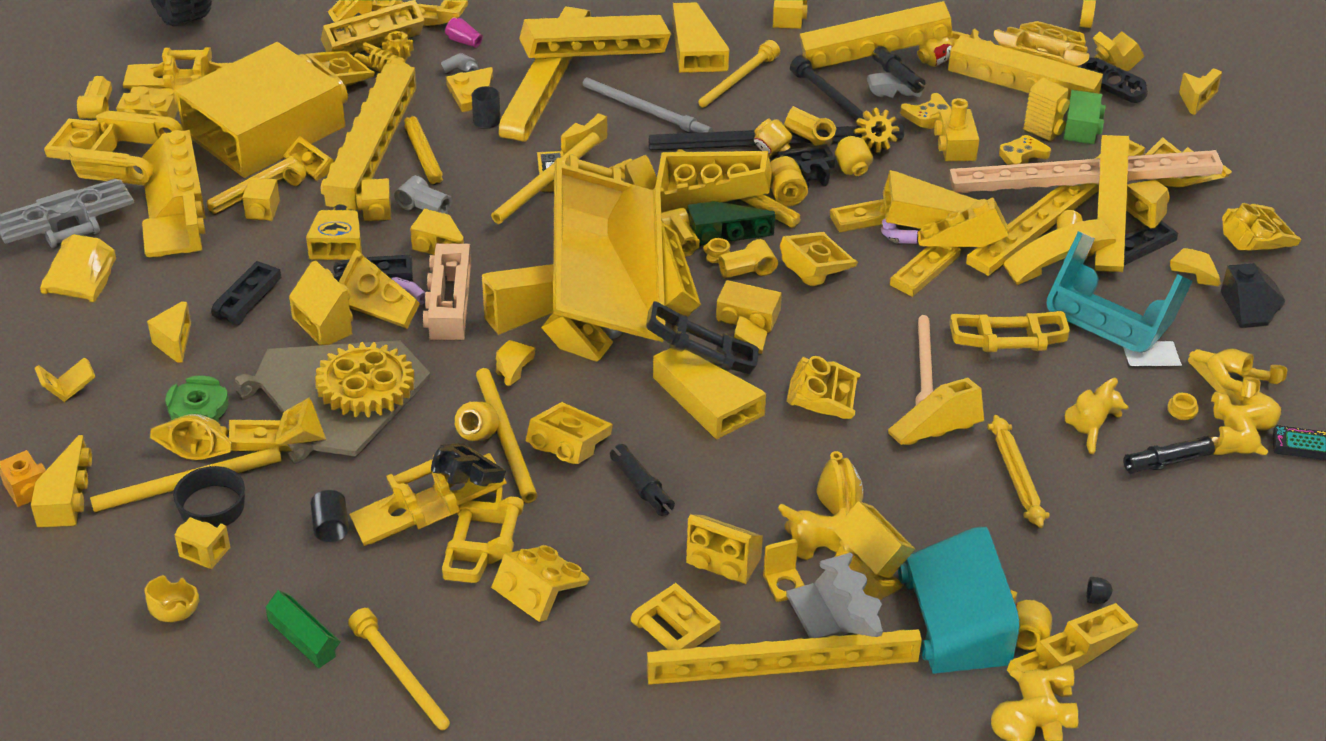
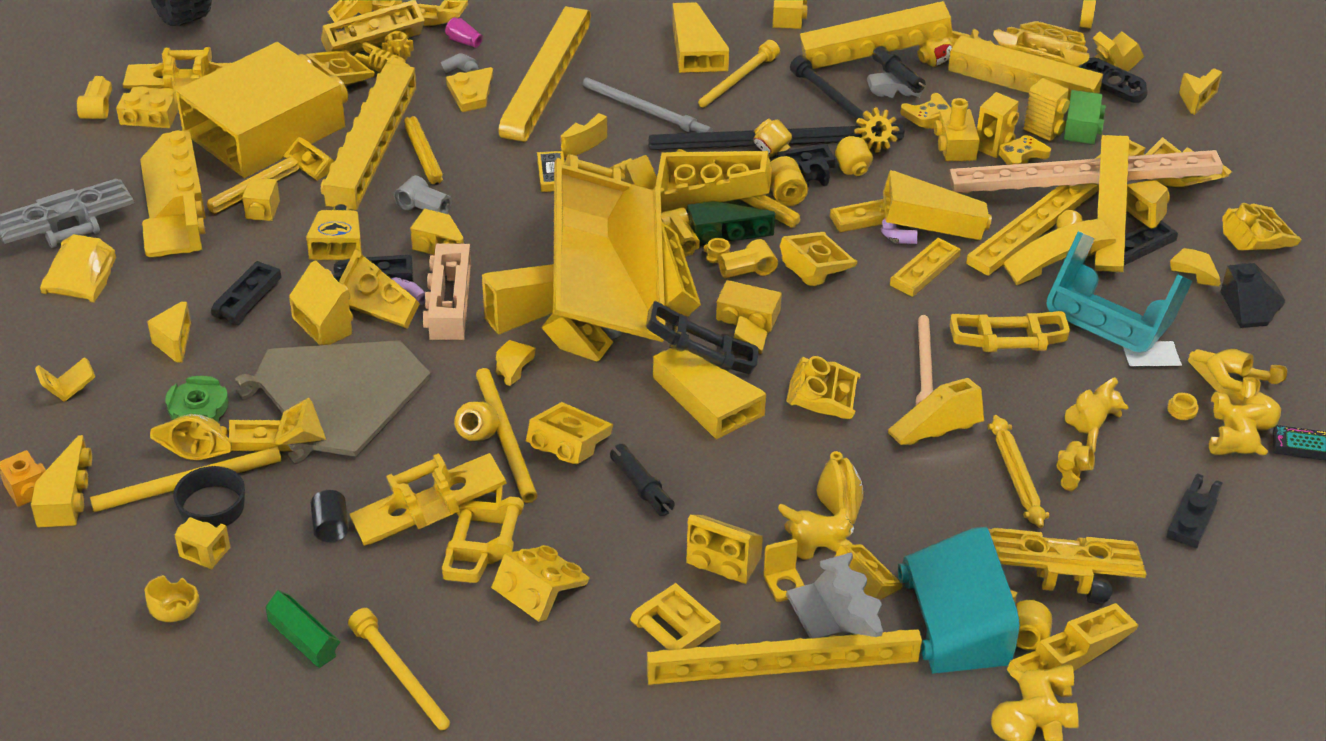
(93, 142): yellow plate -> none
(294, 173): yellow hinge -> none
(364, 379): yellow gear -> none
(375, 199): yellow brick -> none
(464, 462): black plate -> none
(486, 107): black piece -> none
(541, 180): yellow piece -> none
(594, 36): yellow brick -> none
(808, 125): yellow piece -> none
(873, 540): yellow brick -> none
(967, 228): yellow slope -> none
(996, 123): none -> yellow brick
(1067, 557): none -> yellow piece
(1073, 461): none -> yellow plate
(1157, 457): black pin -> none
(1194, 513): none -> black hinge

